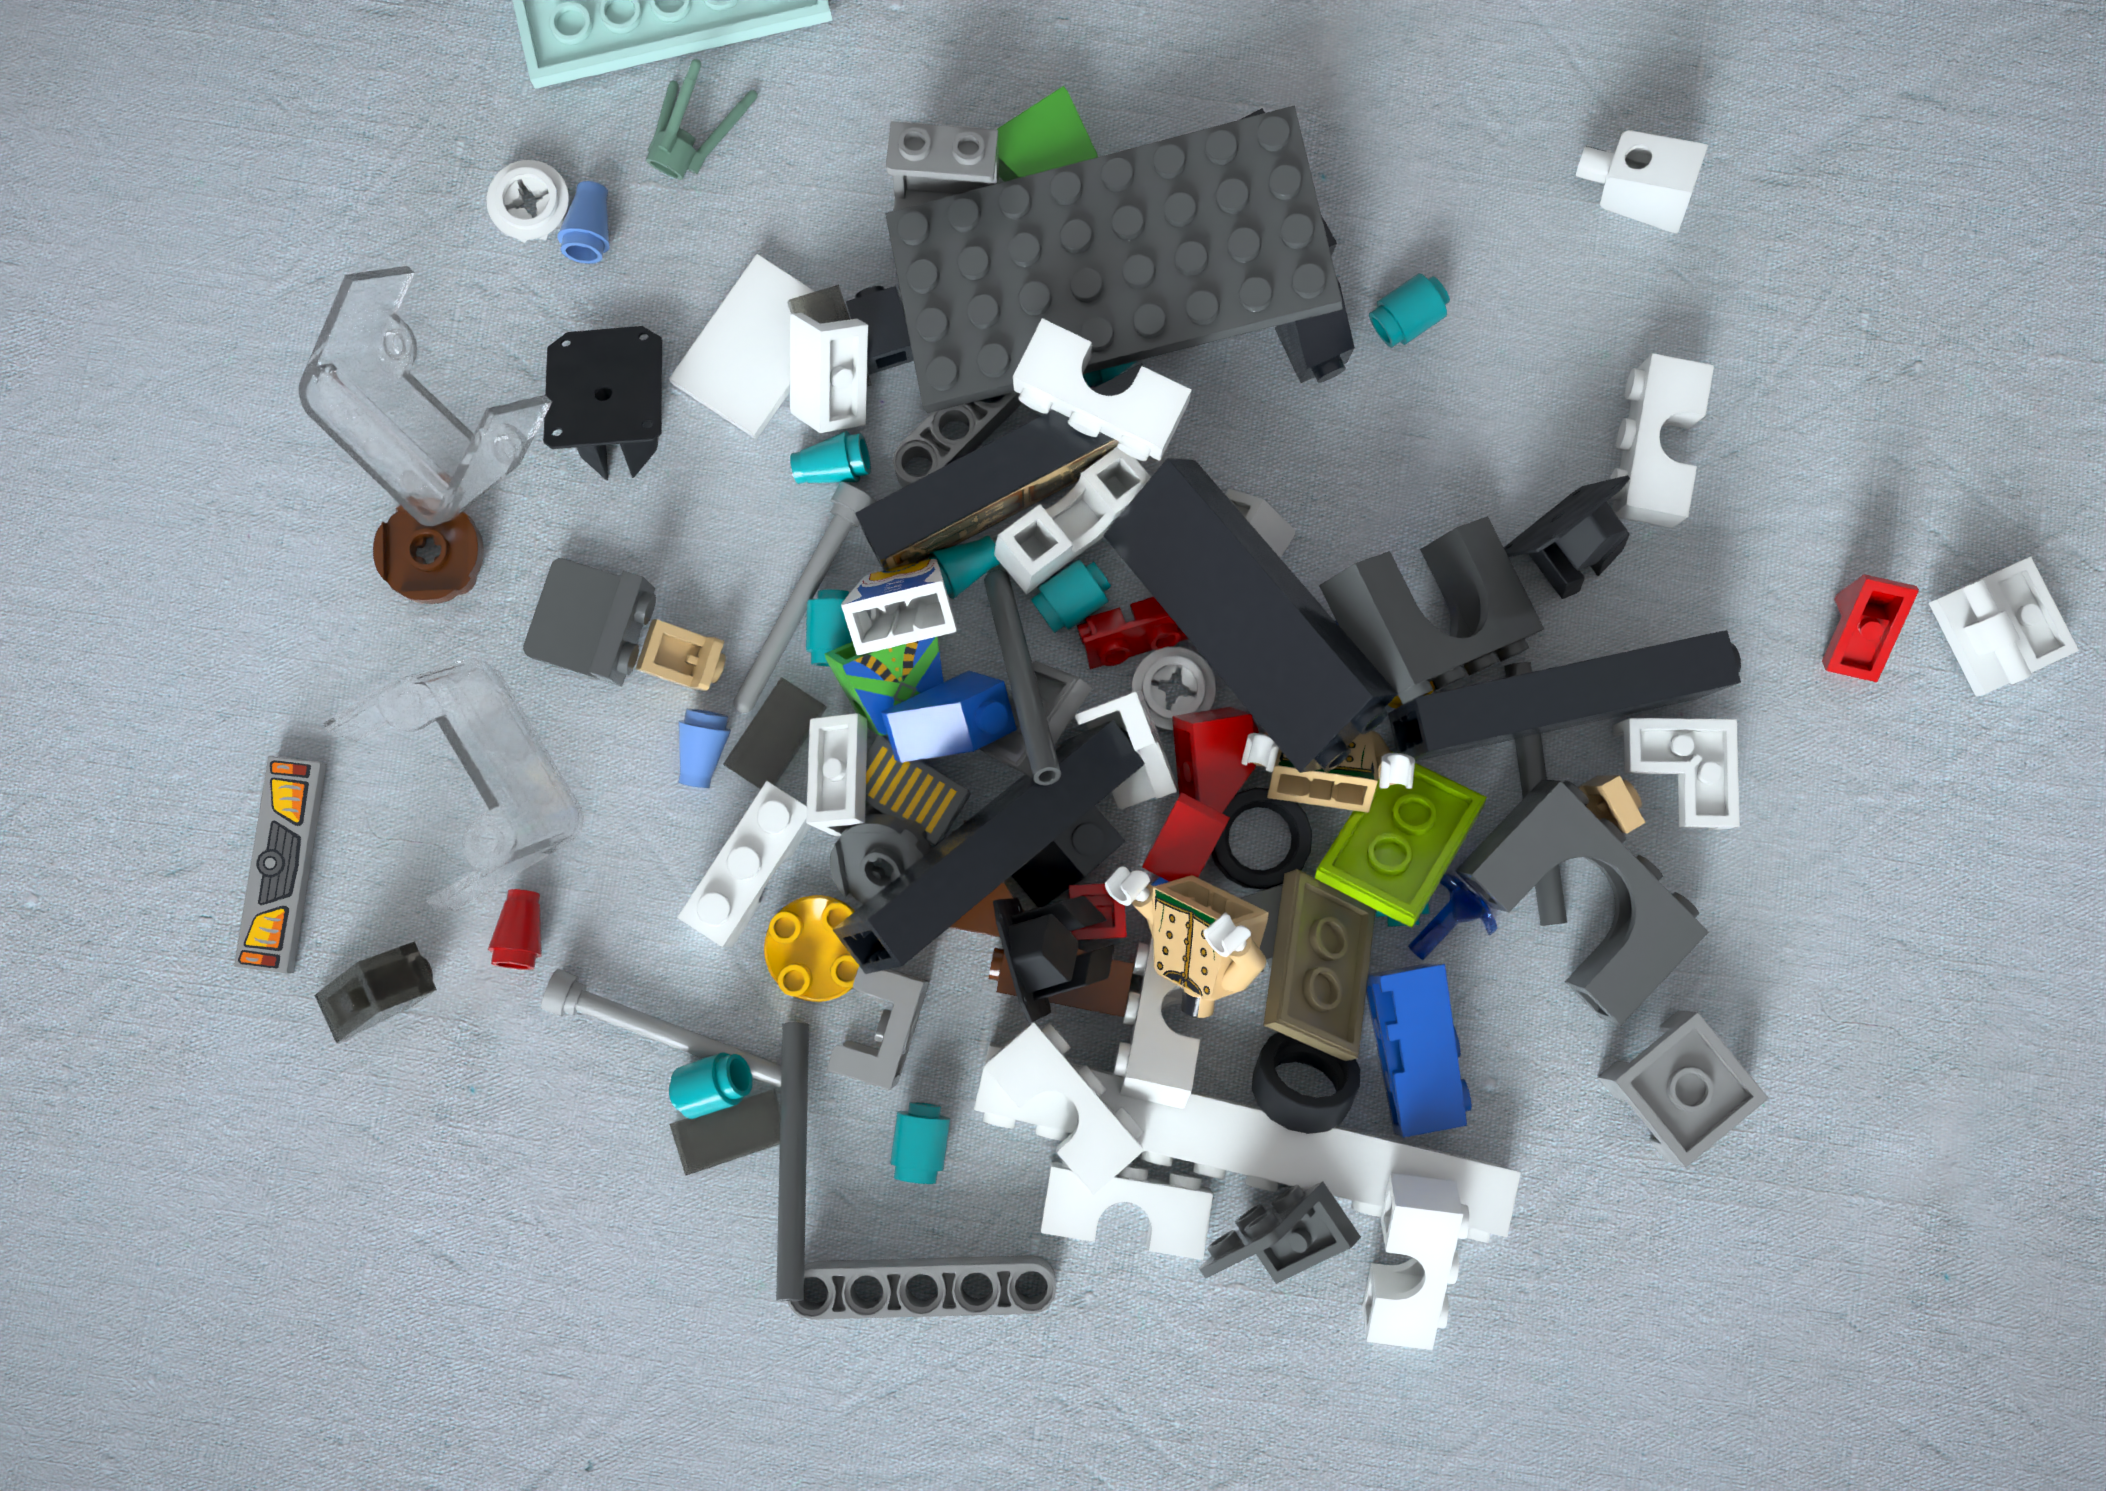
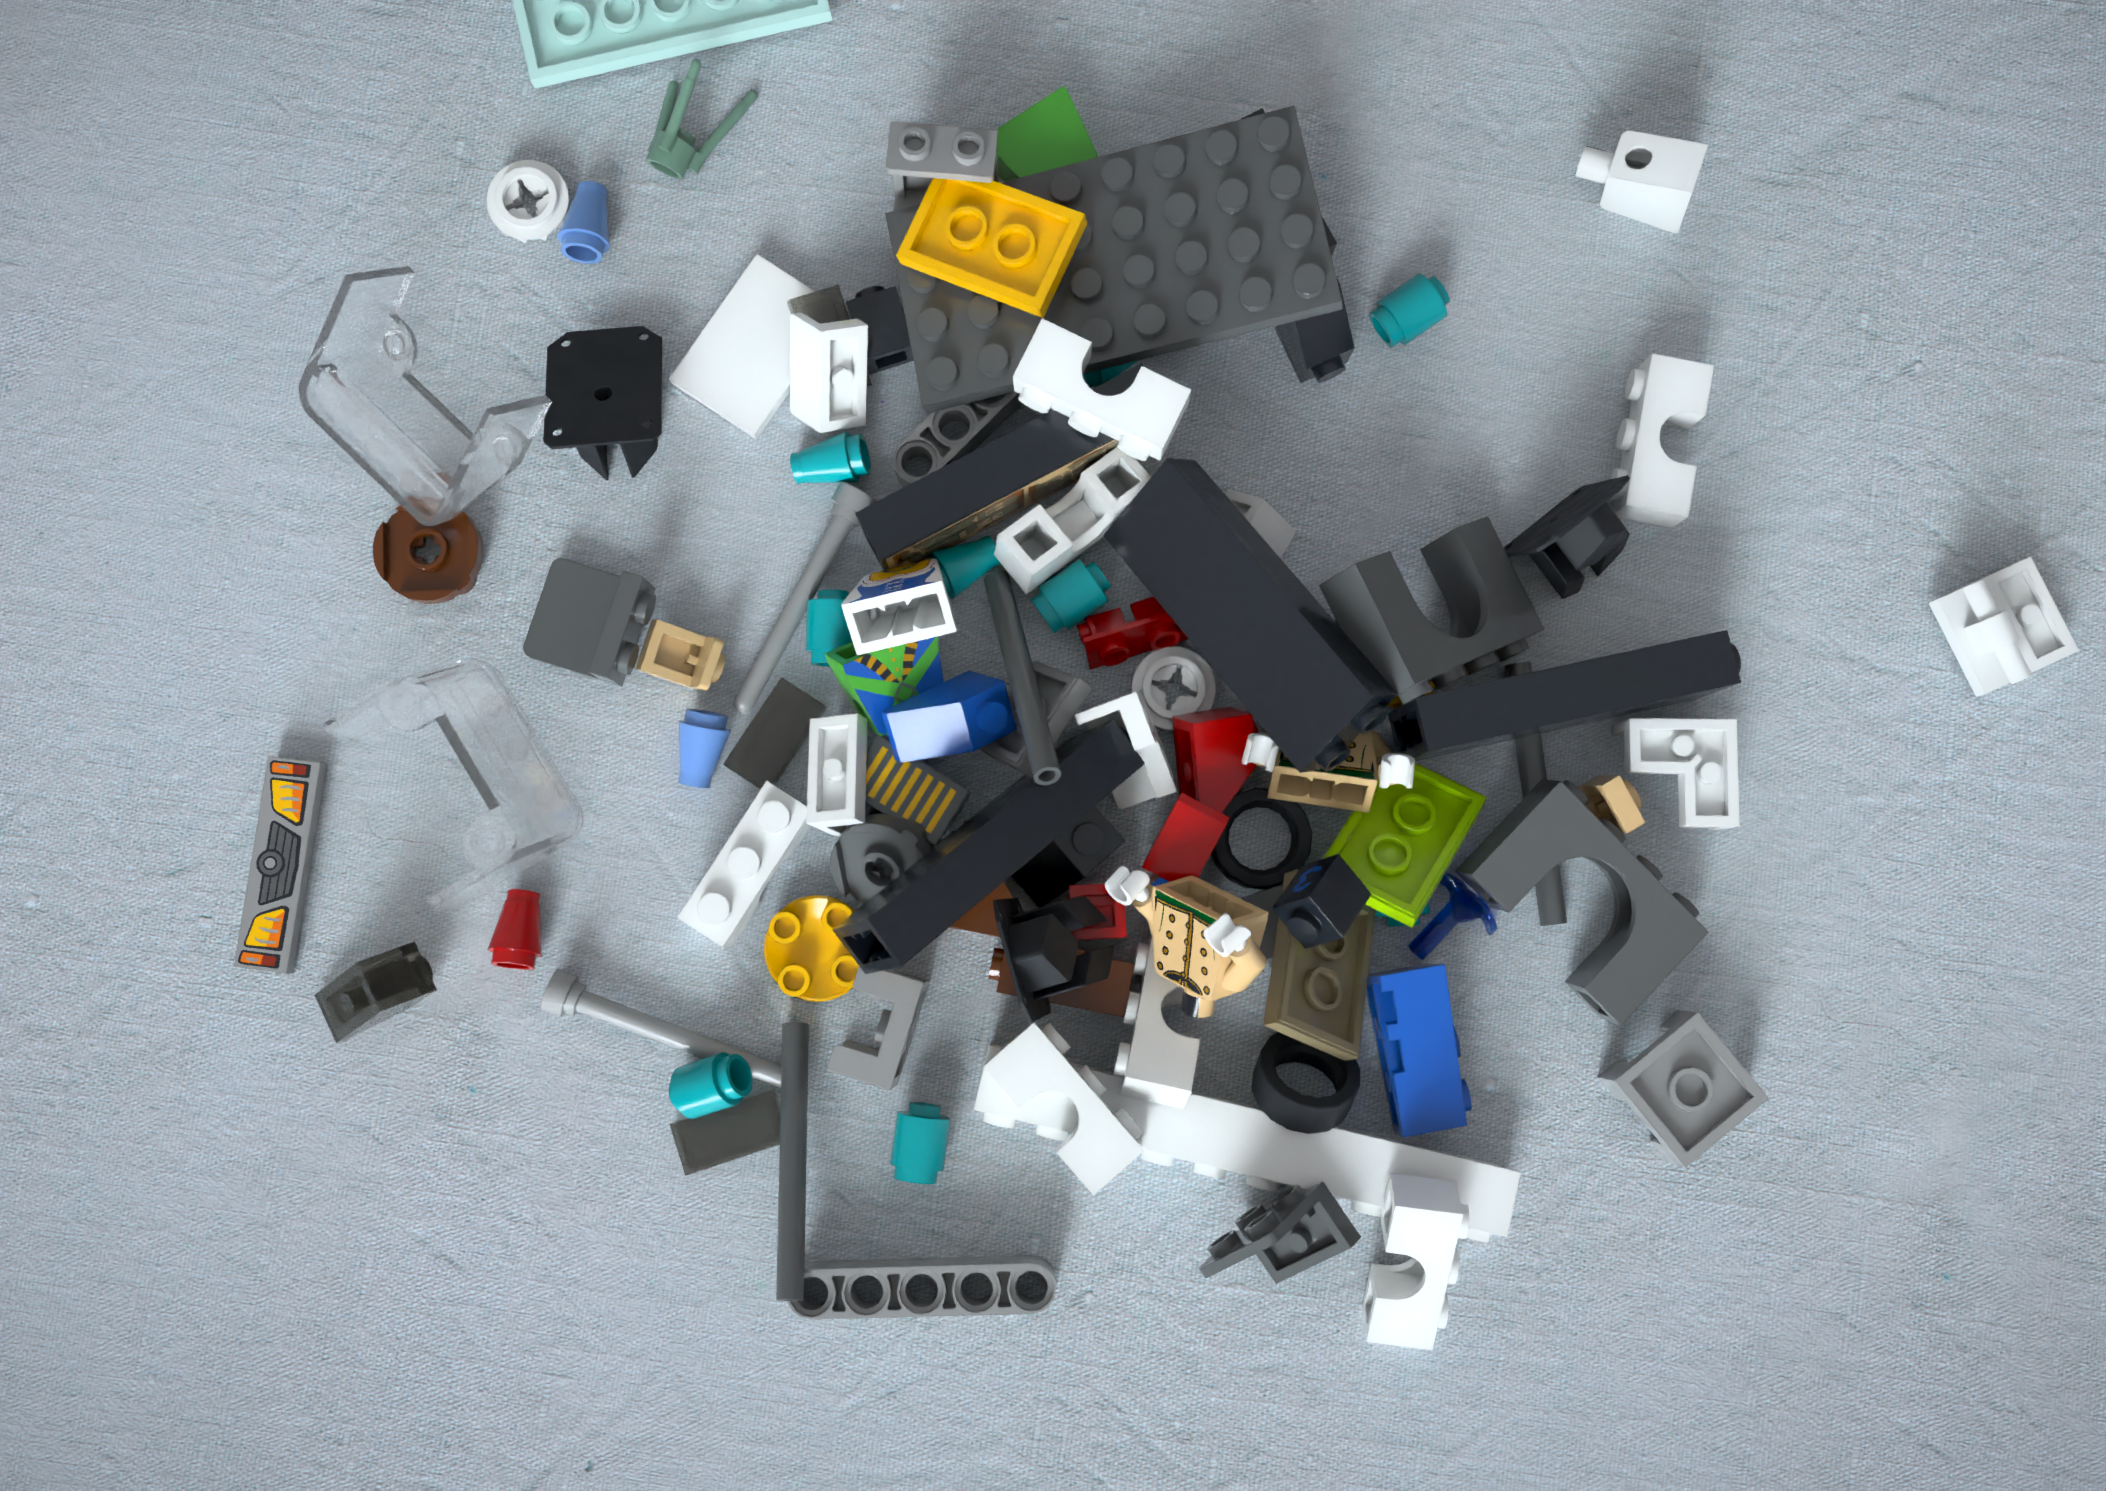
(993, 241): none -> yellow plate
(1175, 1208): white arch -> none
(1321, 901): none -> black brick
(1868, 626): slope -> none

